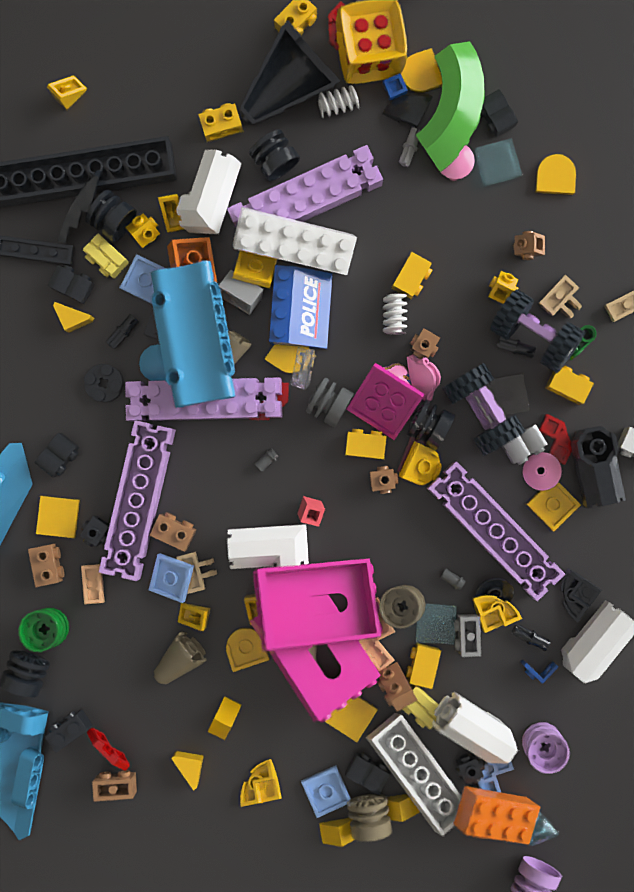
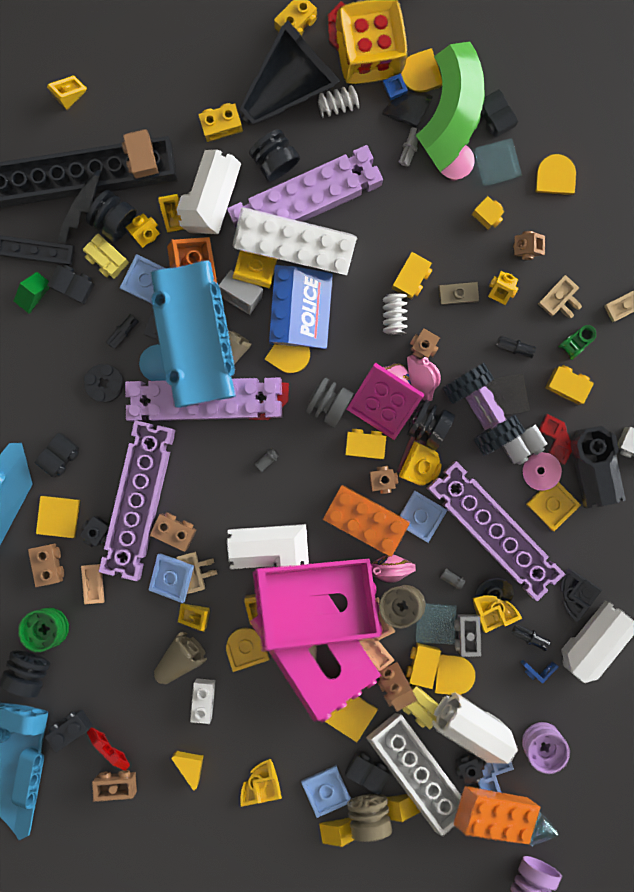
(31, 291): none -> green slope
(71, 318): yellow slope -> none
(140, 154): none -> medium nougat brick
(202, 701): none -> white brick
(224, 718): yellow slope -> none
(301, 372): clear hinge -> none
(311, 511): coral brick -> none
(366, 520): none -> orange brick
(392, 568): none -> bright pink hat
(423, 516): none -> light blue tile
(454, 675): none -> yellow tile
(459, 293): none -> dark tan plate
(489, 213): none -> yellow brick
(516, 312): black plate -> none

